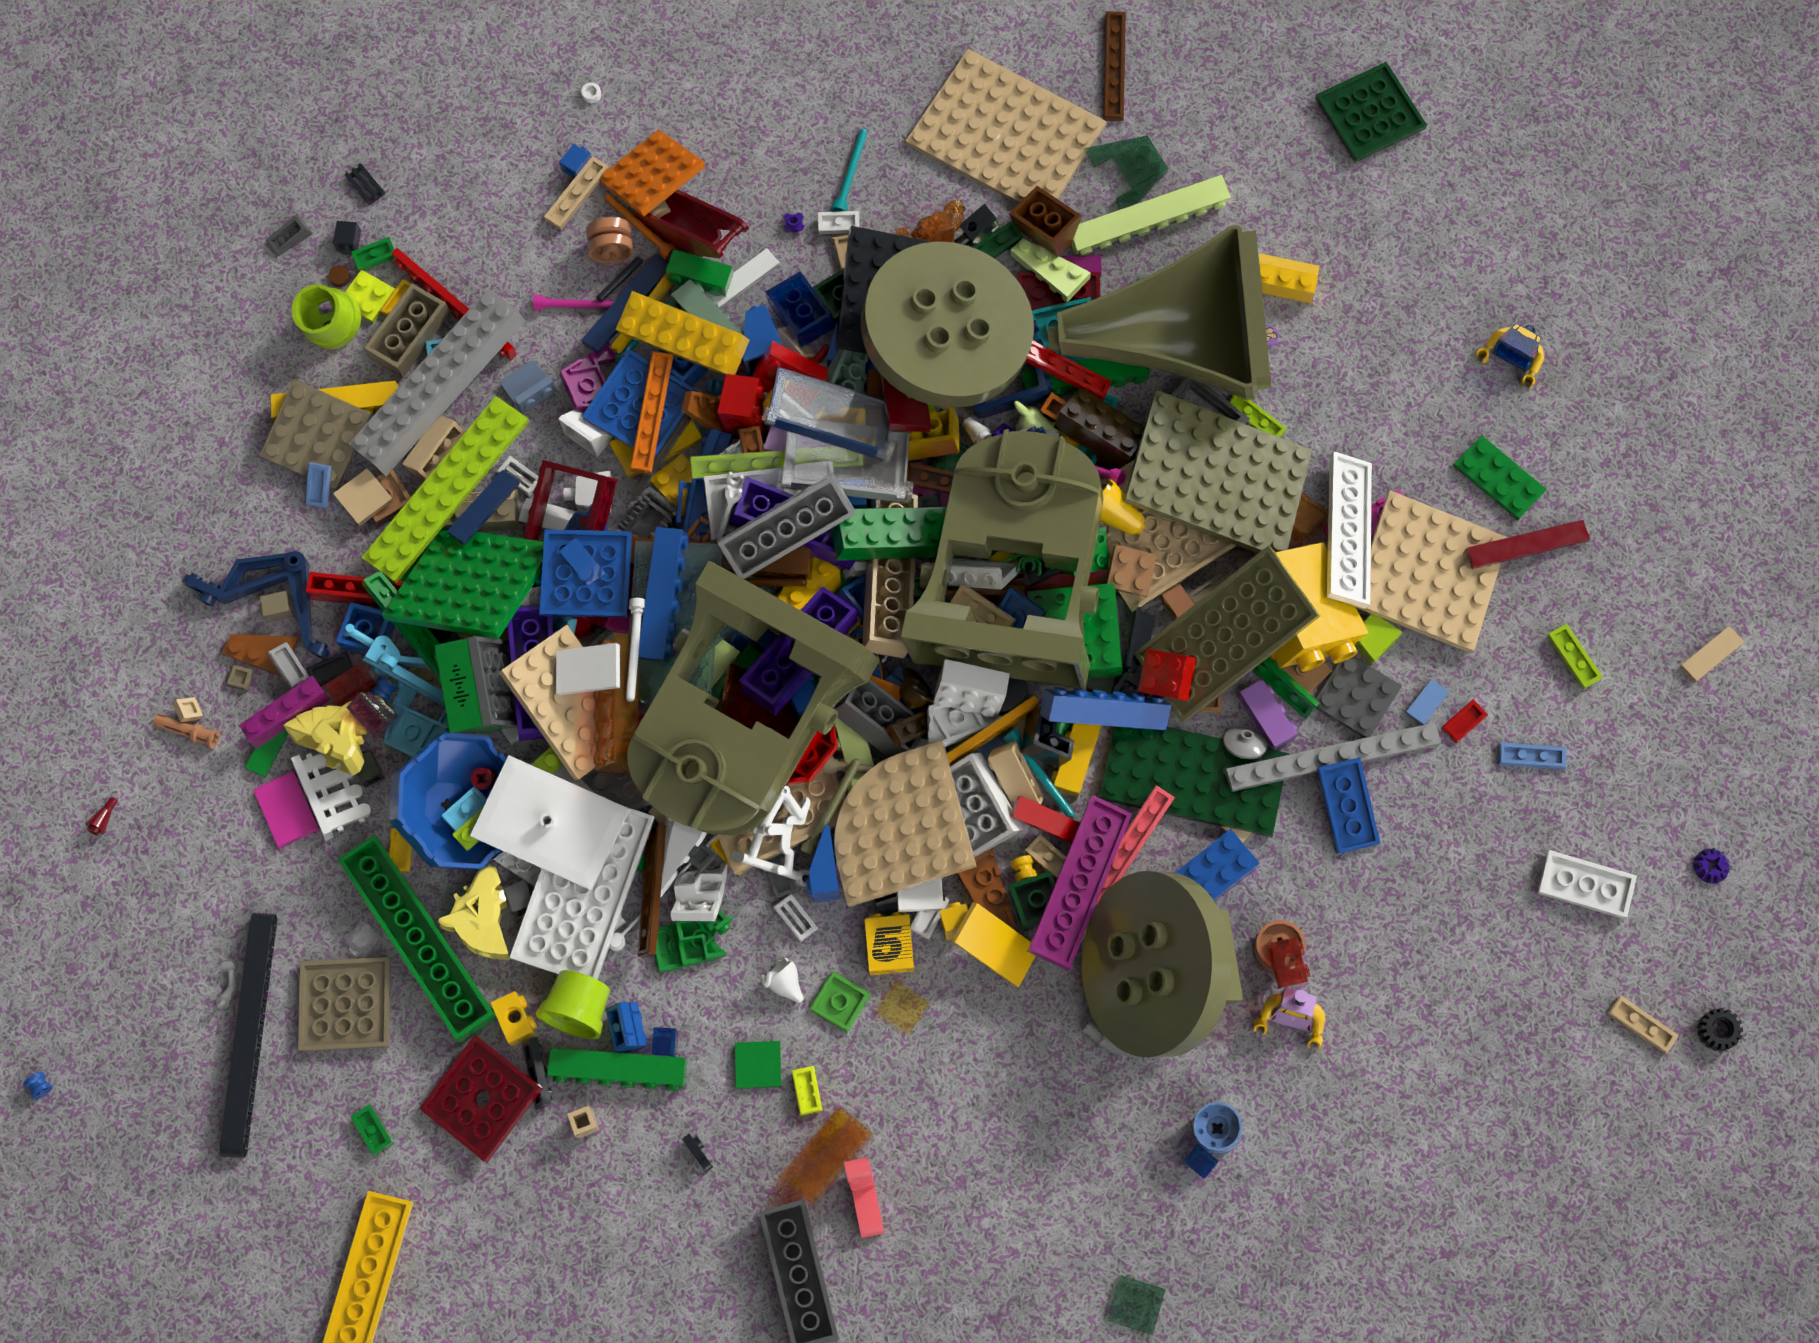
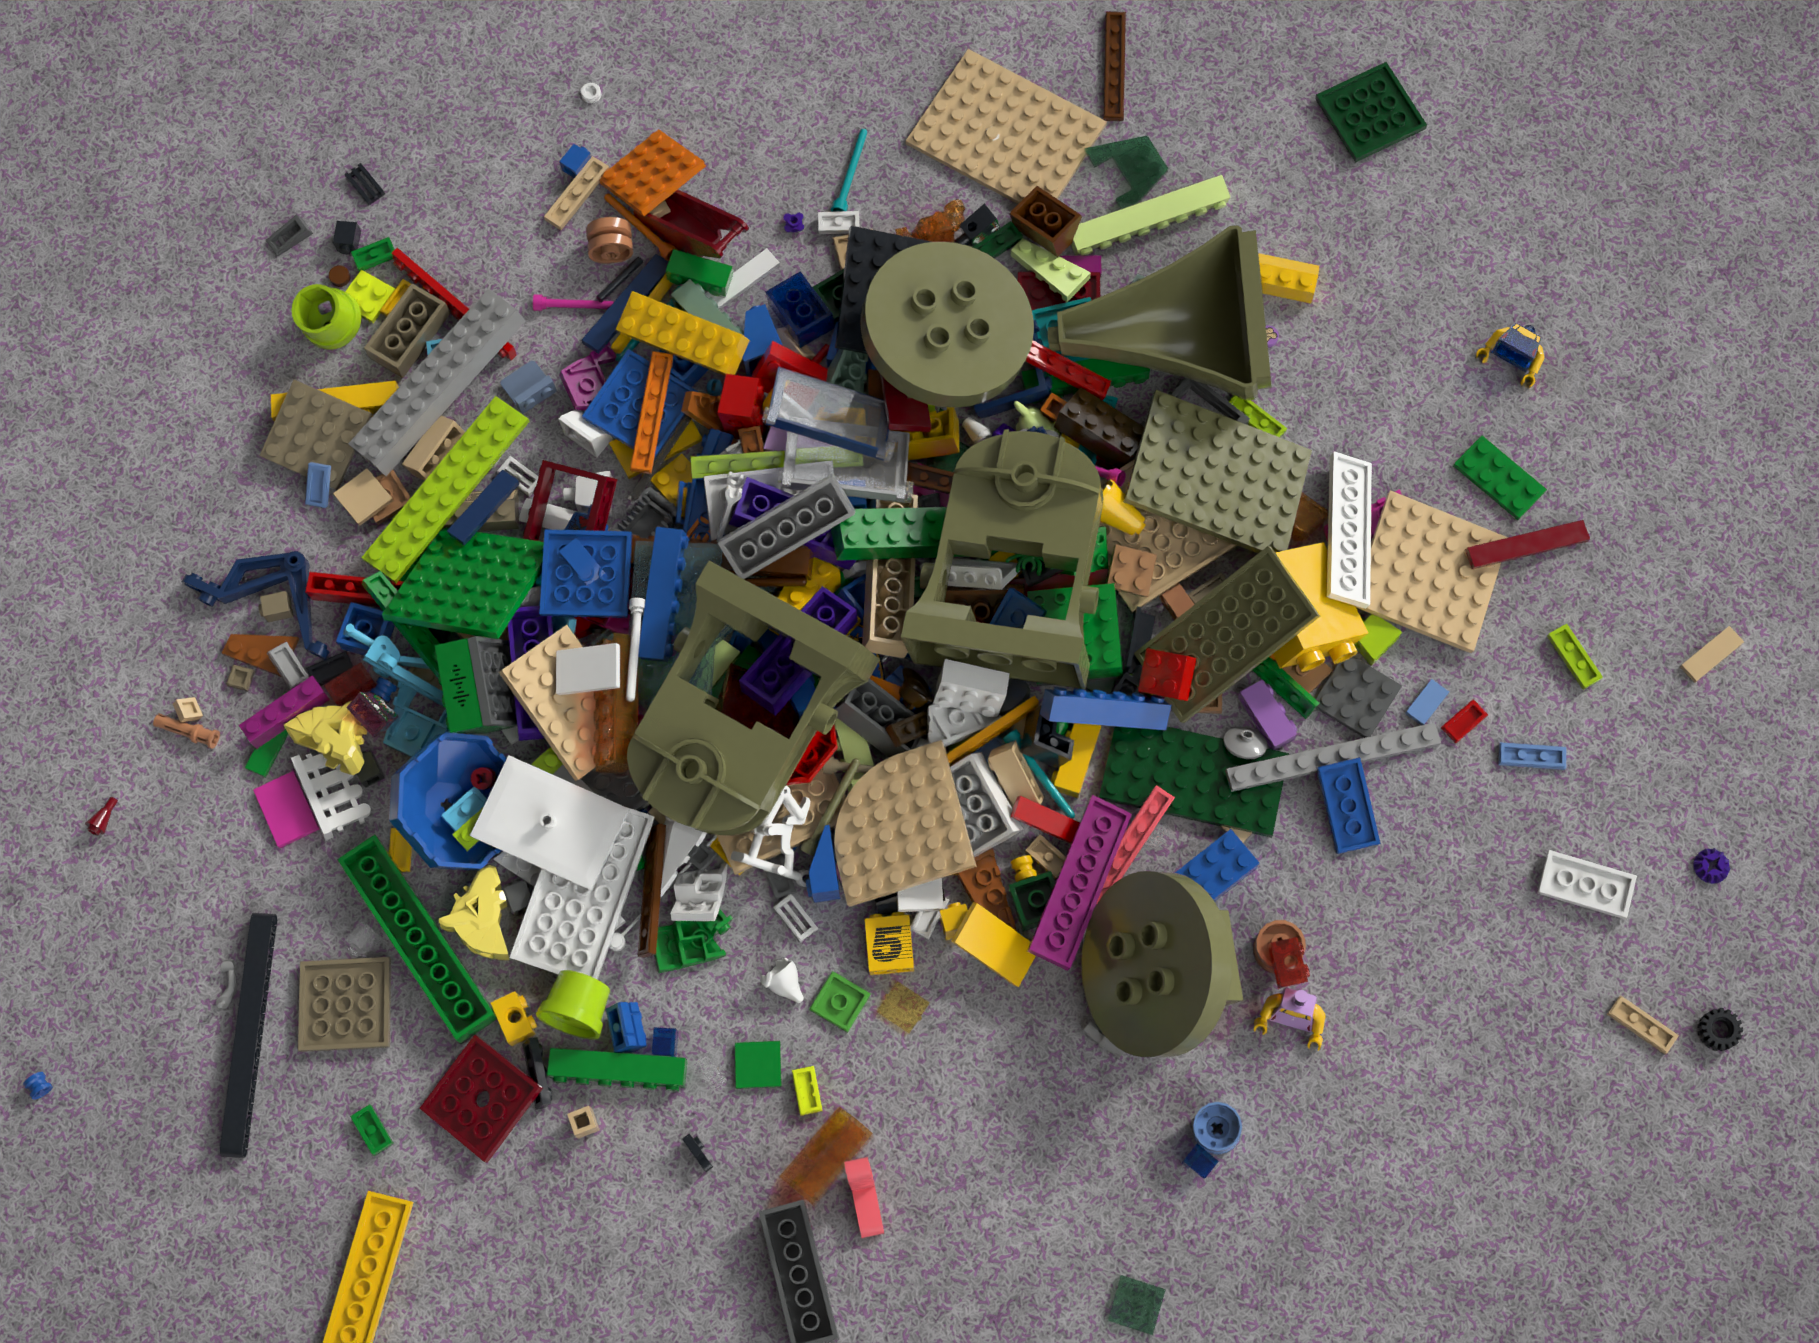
(982, 608): tan tile -> none

